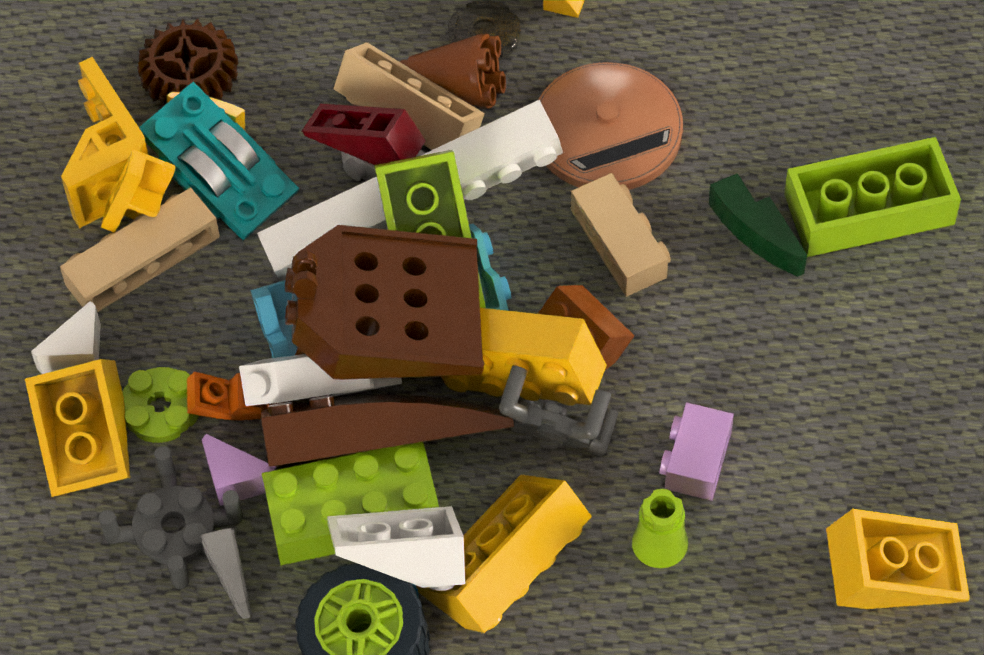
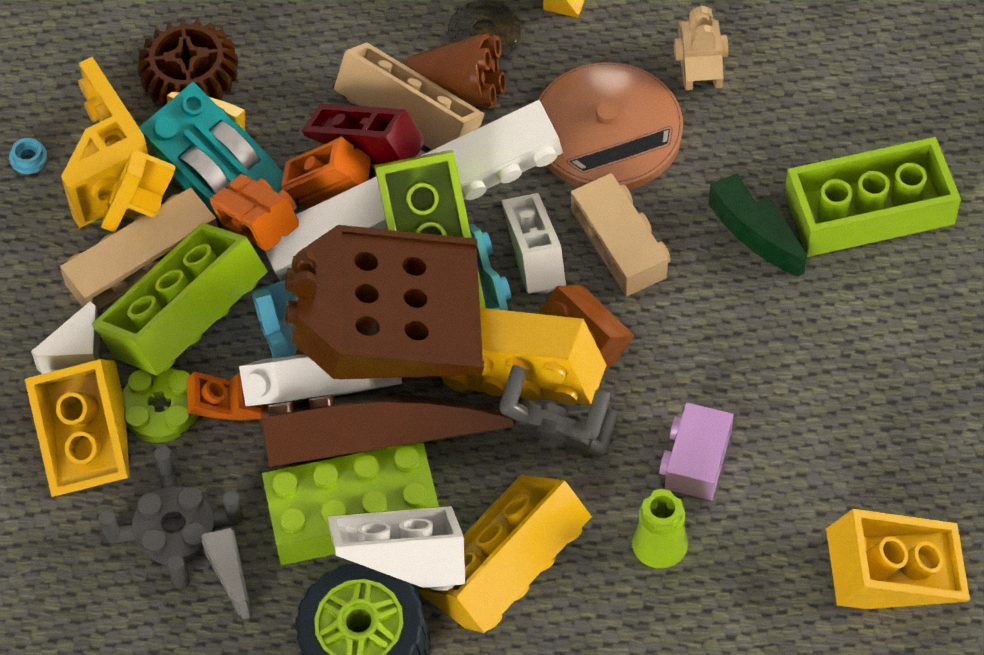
(26, 147): none -> medium azure plate
(180, 298): none -> lime brick
(234, 469): lavender slope -> none
(255, 211): none -> orange brick
(325, 172): none -> orange brick
(534, 244): none -> white slope
(700, 48): none -> tan hinge

